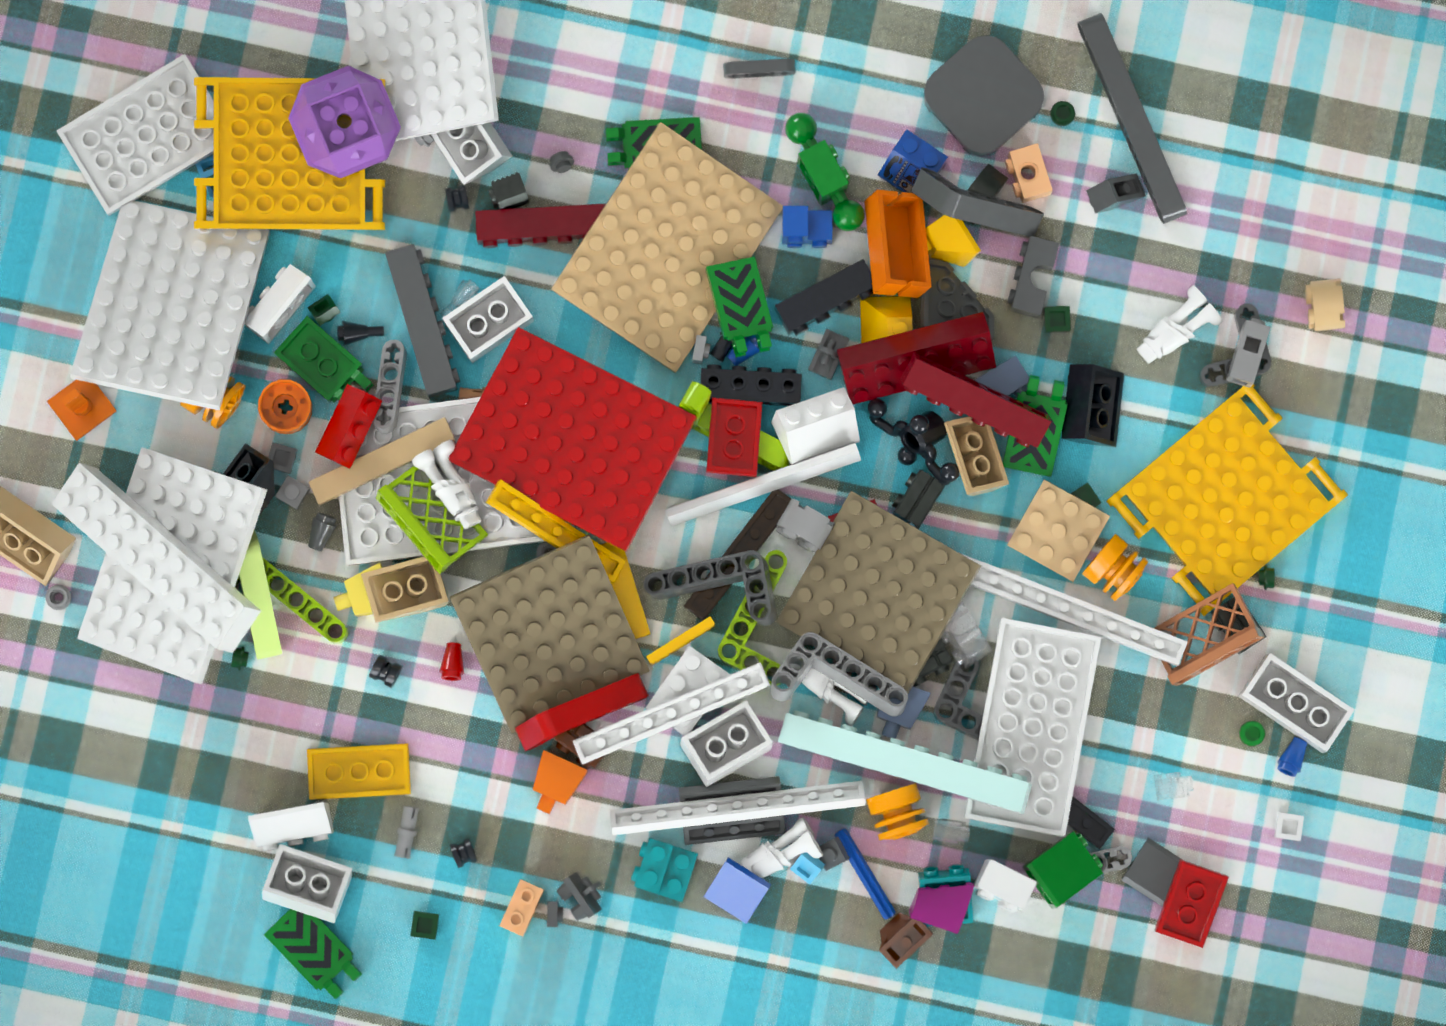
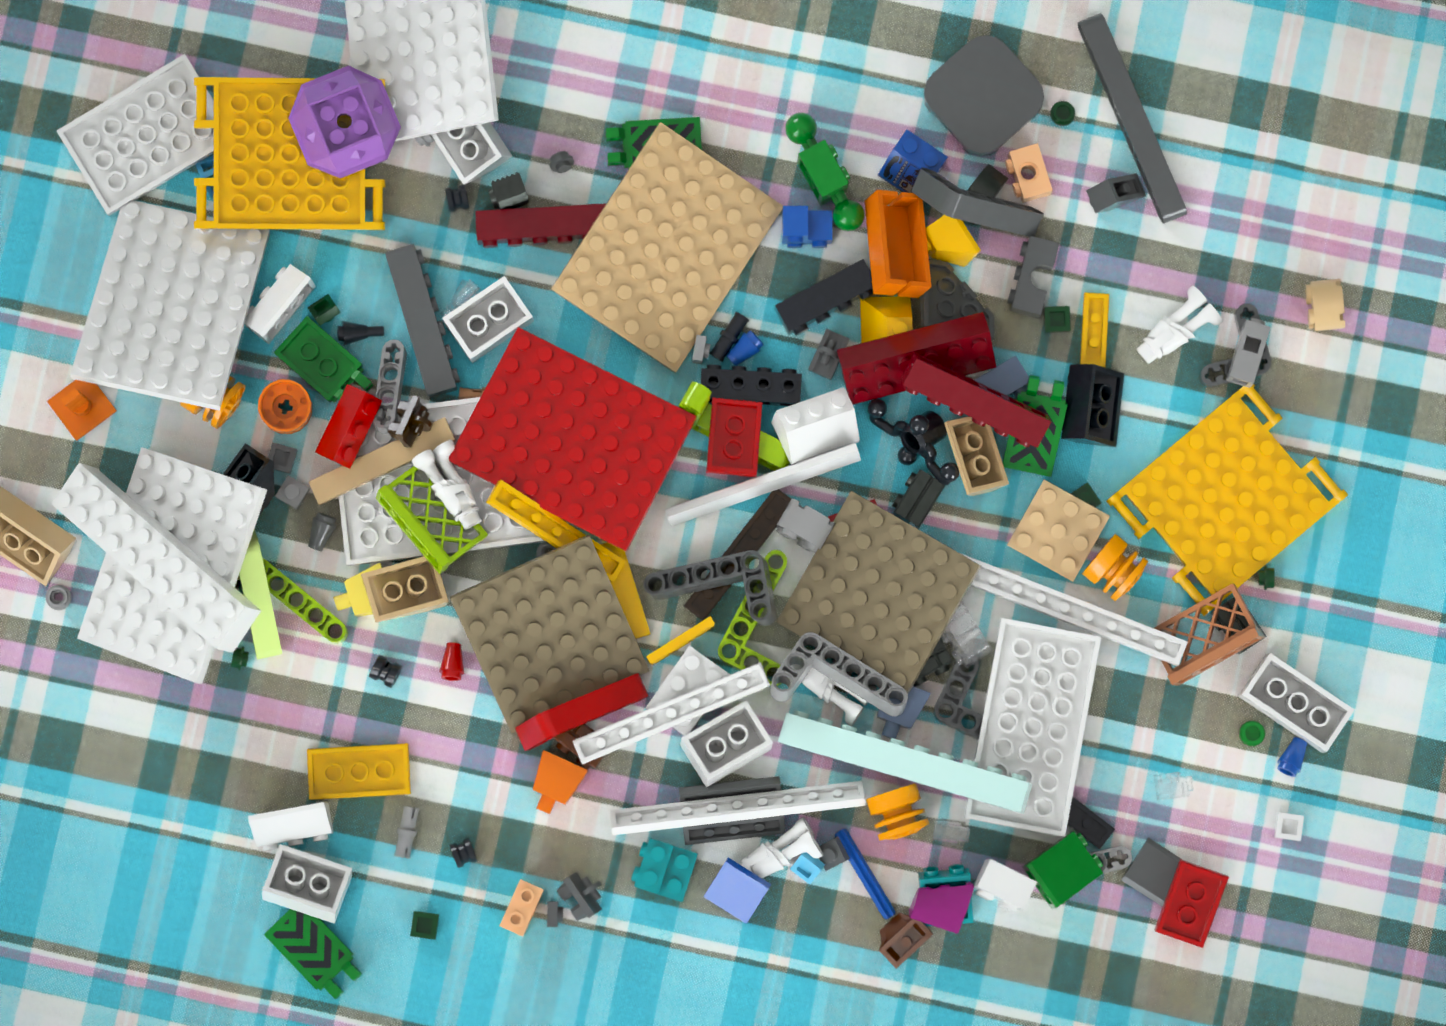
(413, 421): none -> dark brown hips
(740, 303): green tile -> none
(759, 68): dark grey beam -> none
(1094, 329): none -> yellow tile

